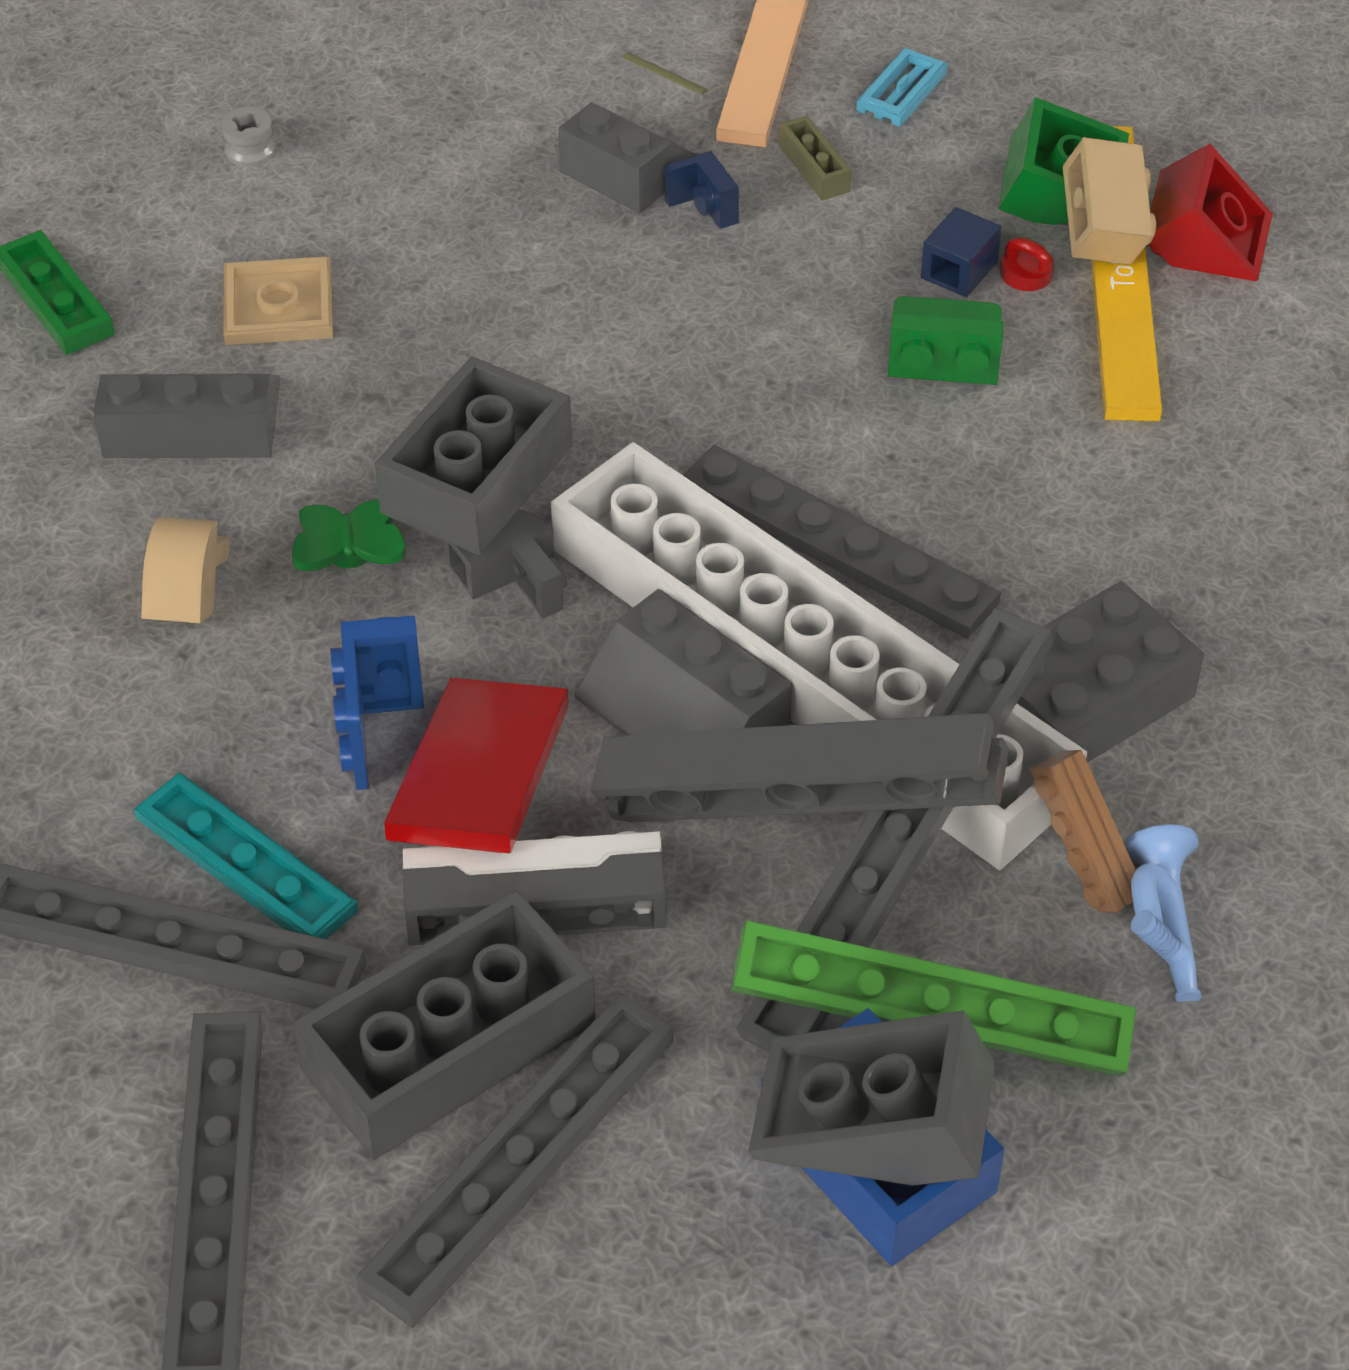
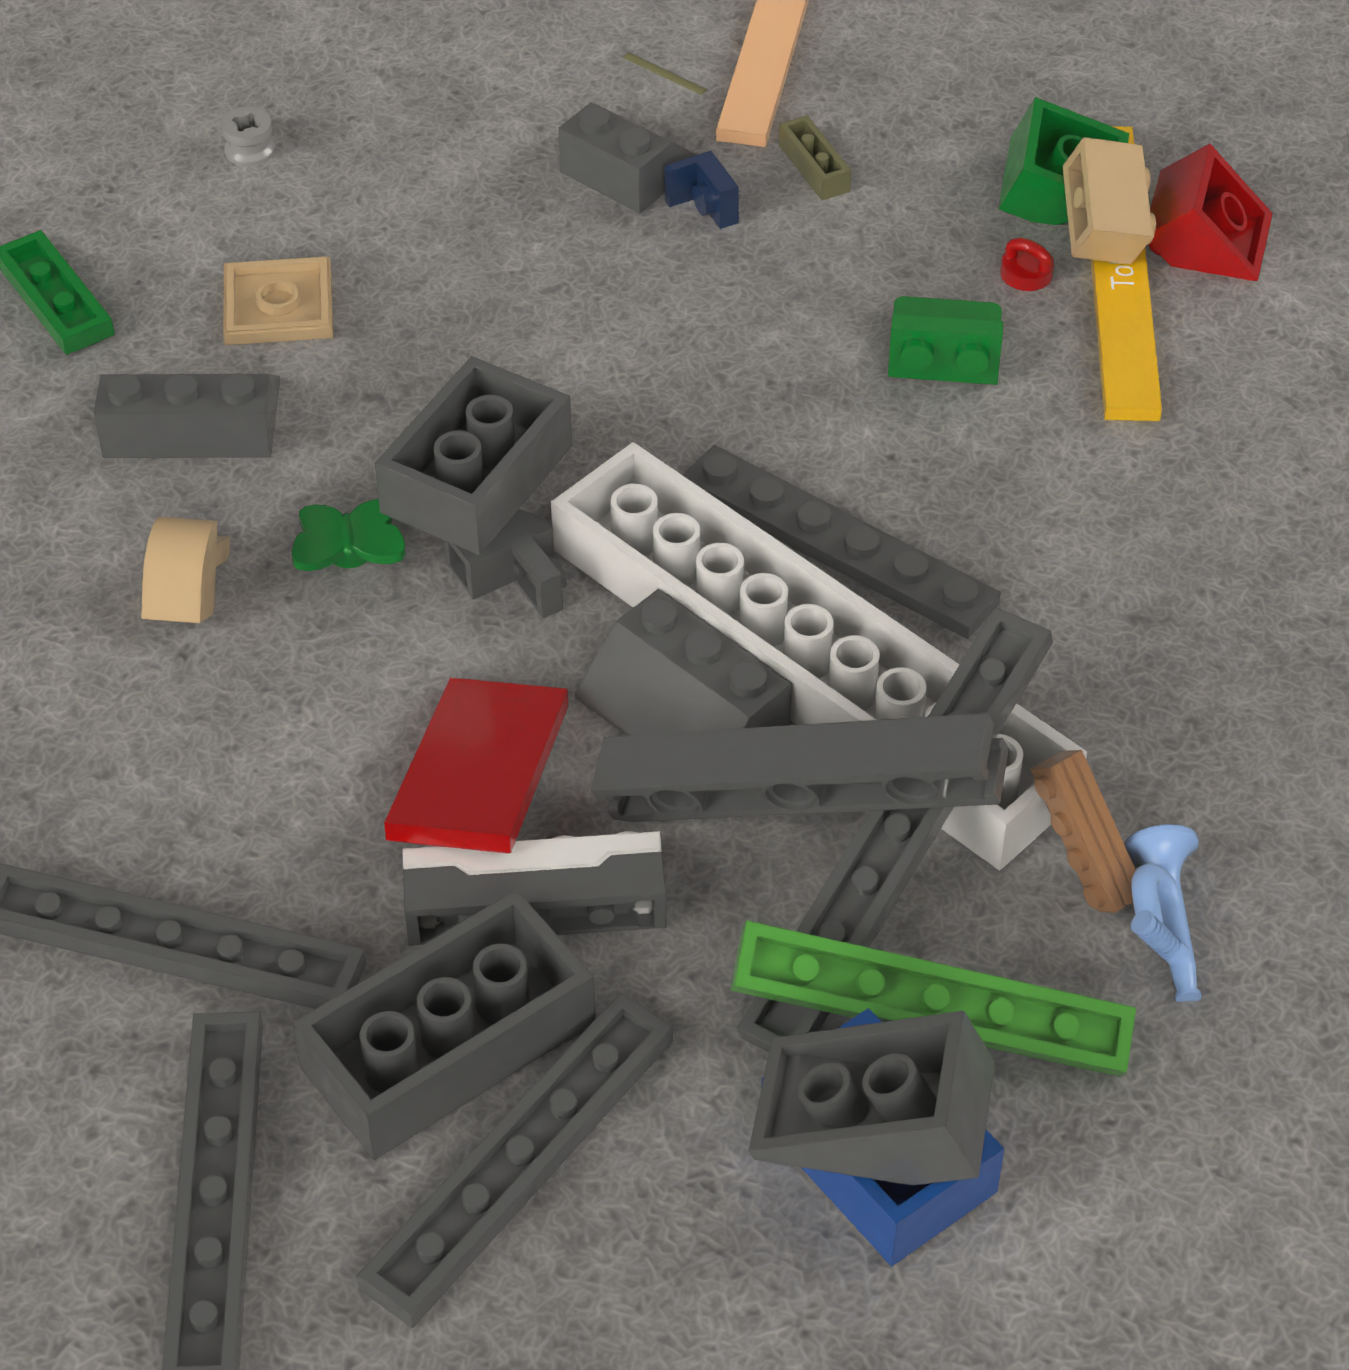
(245, 859): teal tile -> none
(379, 675): blue bracket -> none
(898, 114): medium azure tile -> none
(960, 251): dark blue brick -> none
(1111, 671): dark grey brick -> none

